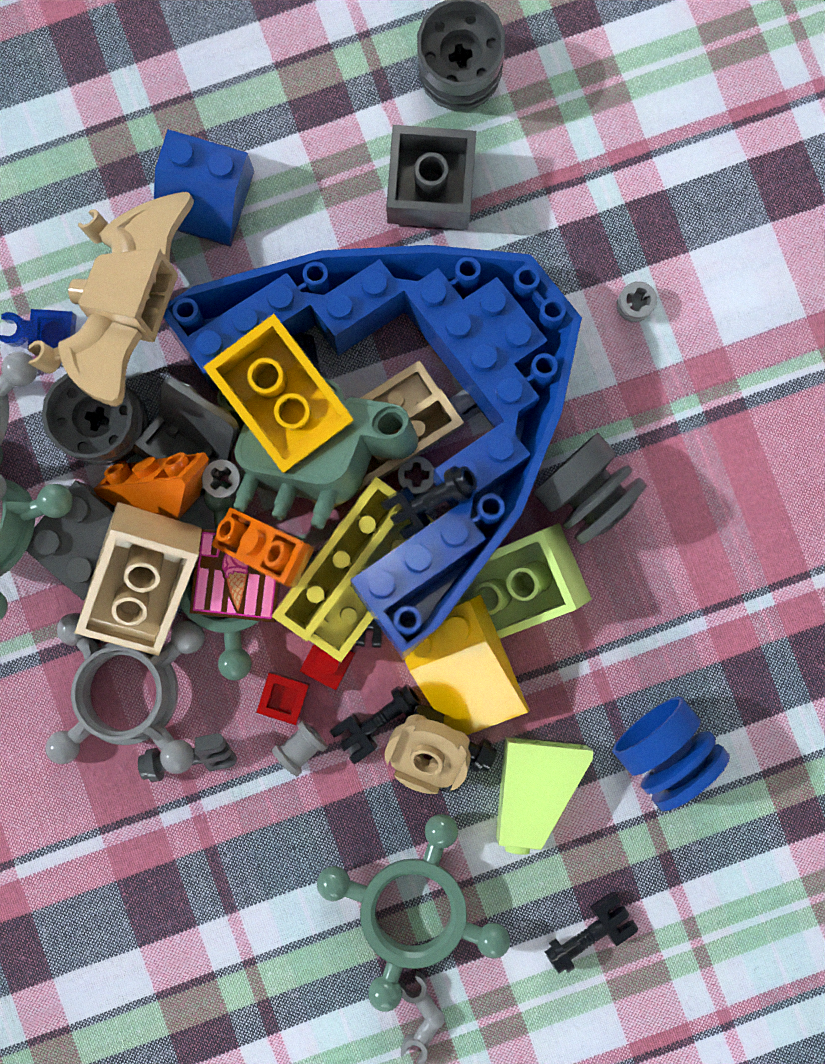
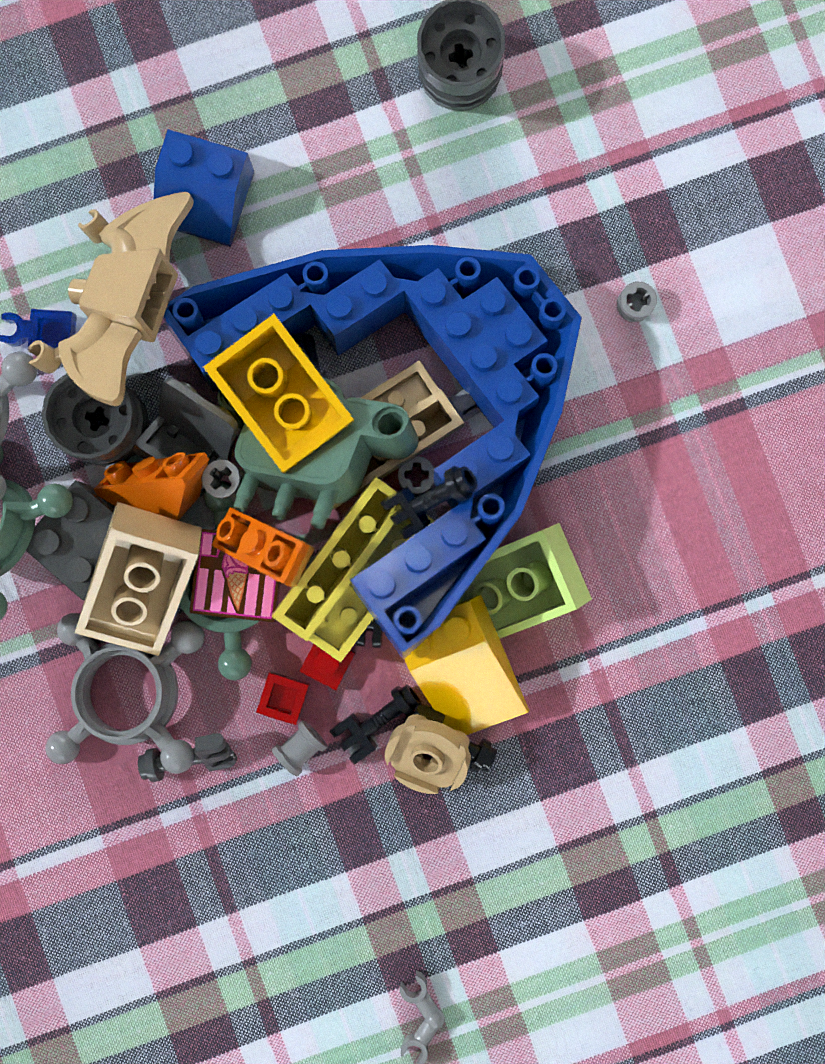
(385, 990): sand green piece -> none
(430, 176): dark grey brick -> none
(536, 789): yellowish green slope -> none
(590, 489): dark grey wheel -> none
(606, 924): black hinge -> none
(675, 758): blue wheel -> none

